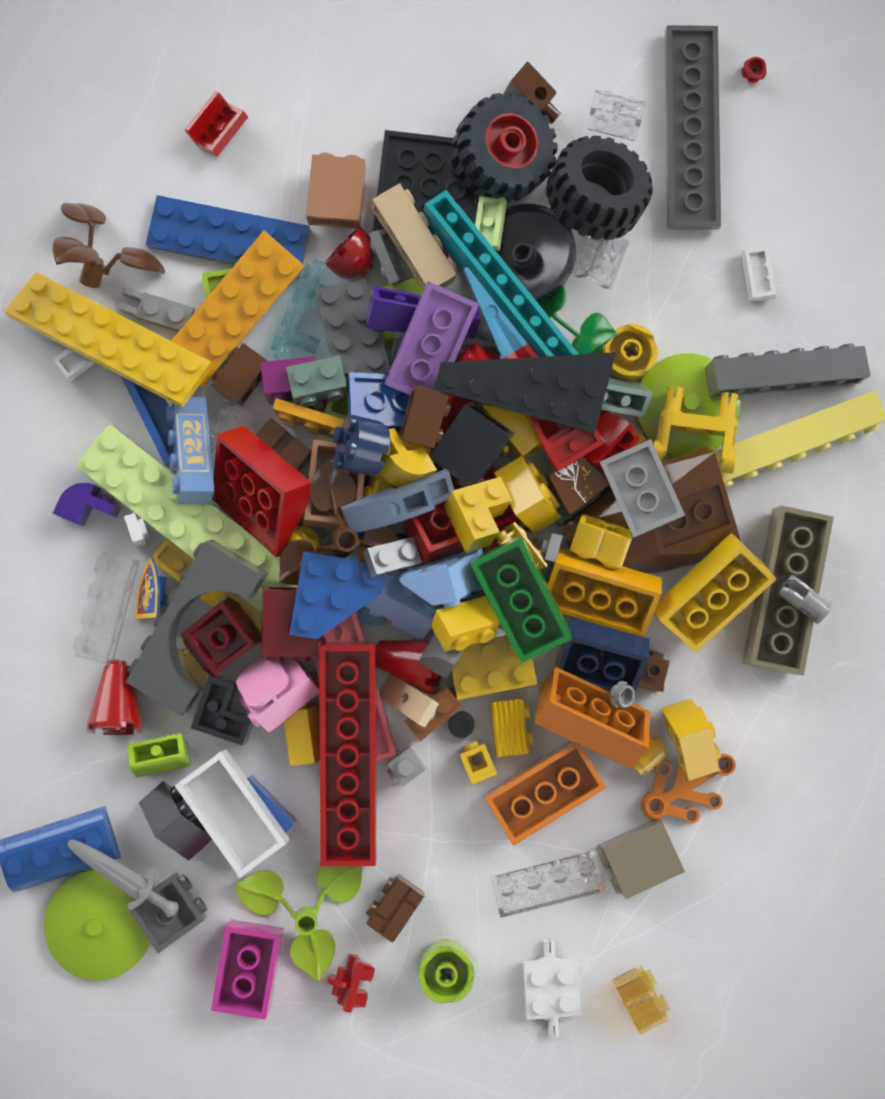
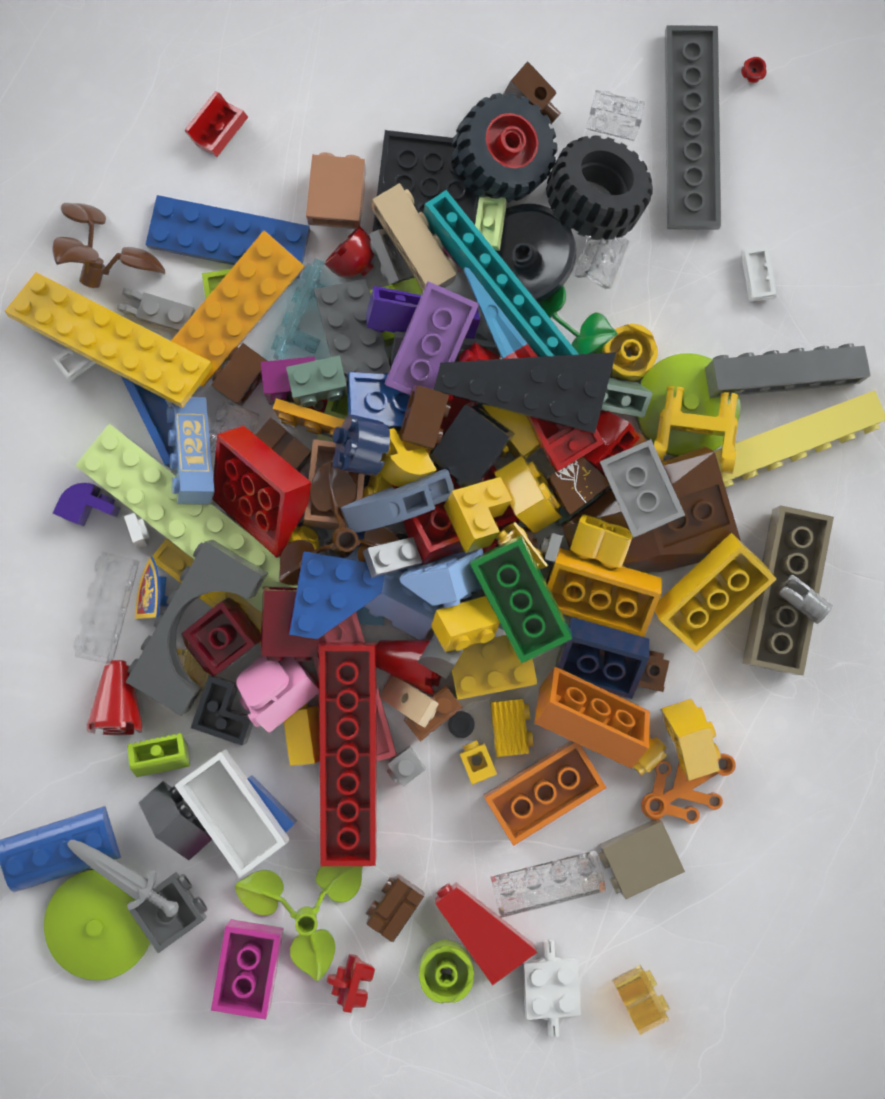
(486, 936): none -> red slope
(622, 694): light grey plate -> none

